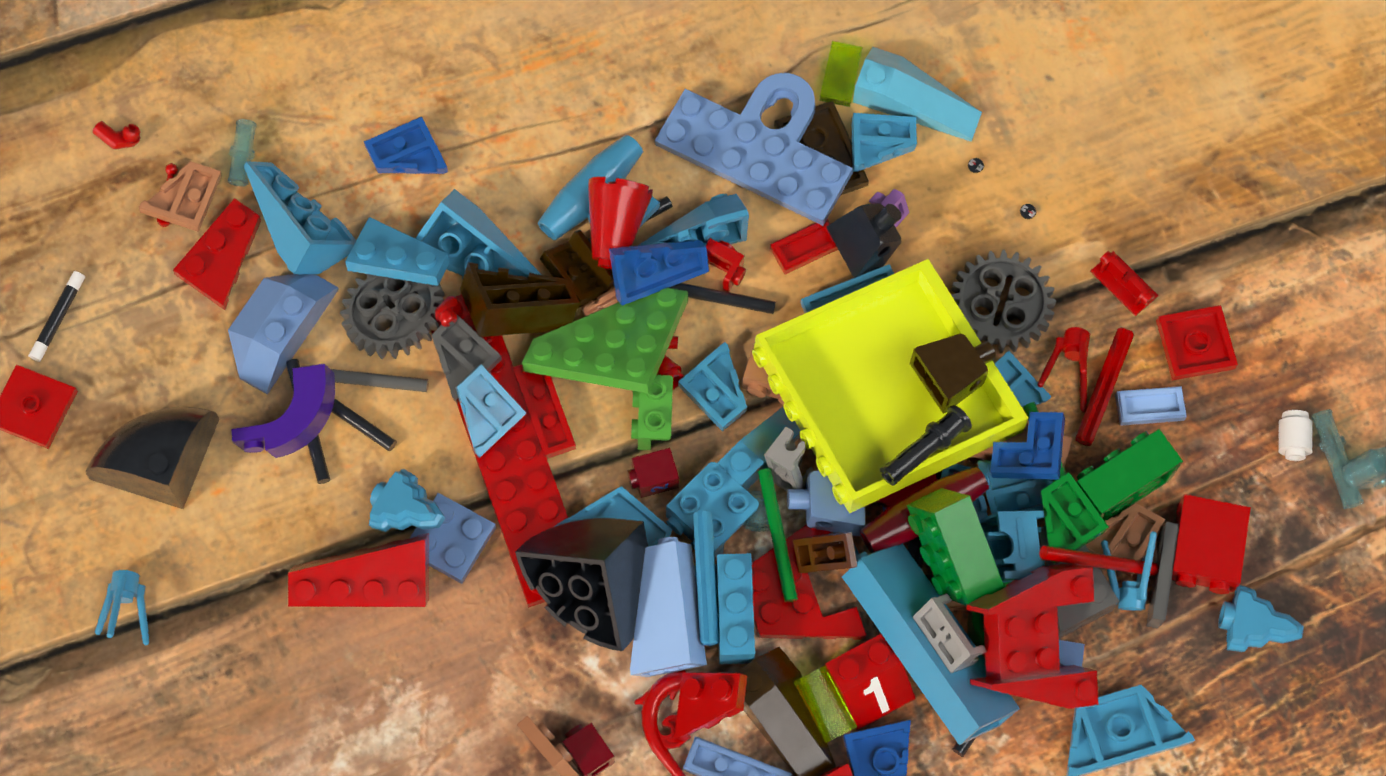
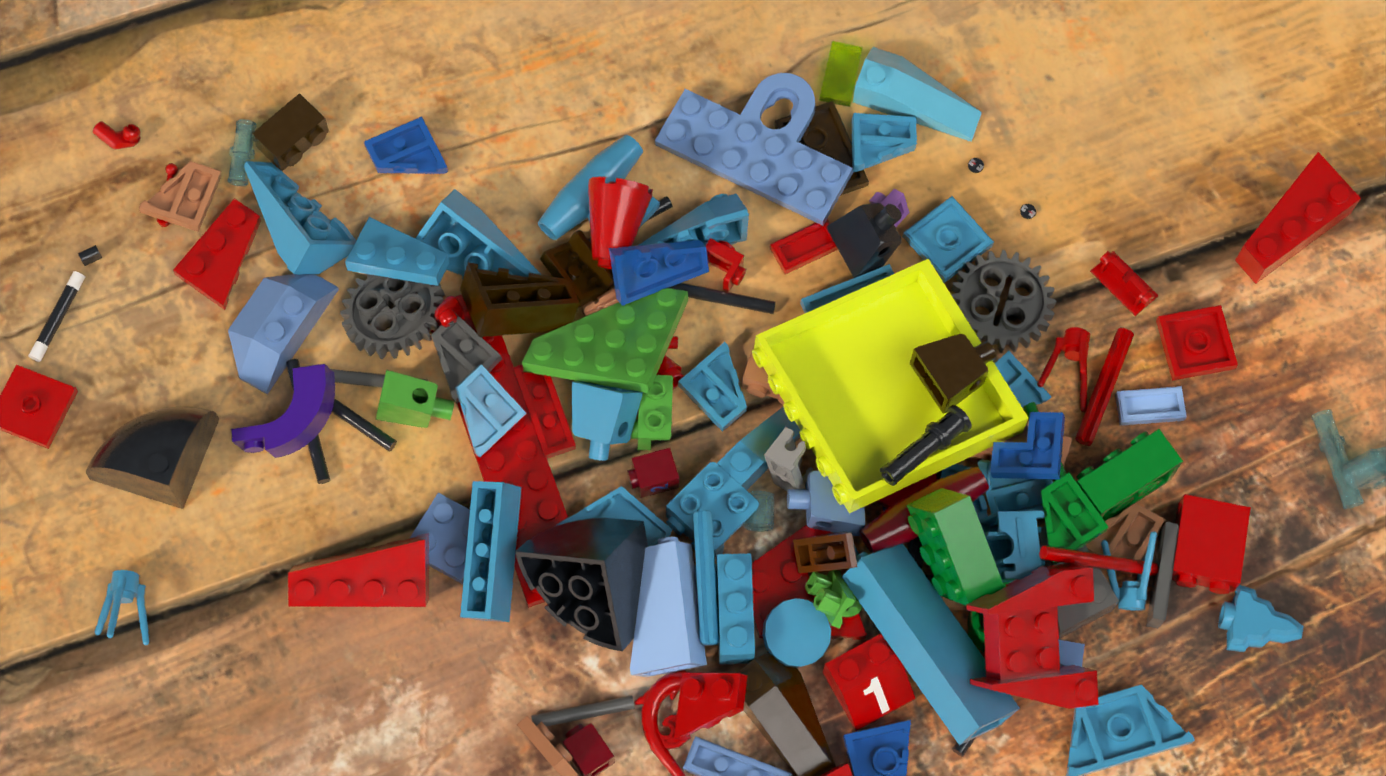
(90, 255): none -> black piece
(291, 132): none -> dark brown brick
(403, 504): dark azure rock -> none
(411, 401): none -> bright green torso
(490, 551): none -> dark azure brick
(584, 711): none -> dark grey bar
(603, 416): none -> dark azure torso
(777, 535): green bar -> none
(796, 633): none -> dark azure tile
(825, 704): clear neon green tile -> none
(832, 596): none -> bright green hips
(946, 635): light grey hinge -> none
(948, 238): none -> dark azure plate
(1295, 435): white brick -> none
(1302, 215): none -> red wedge

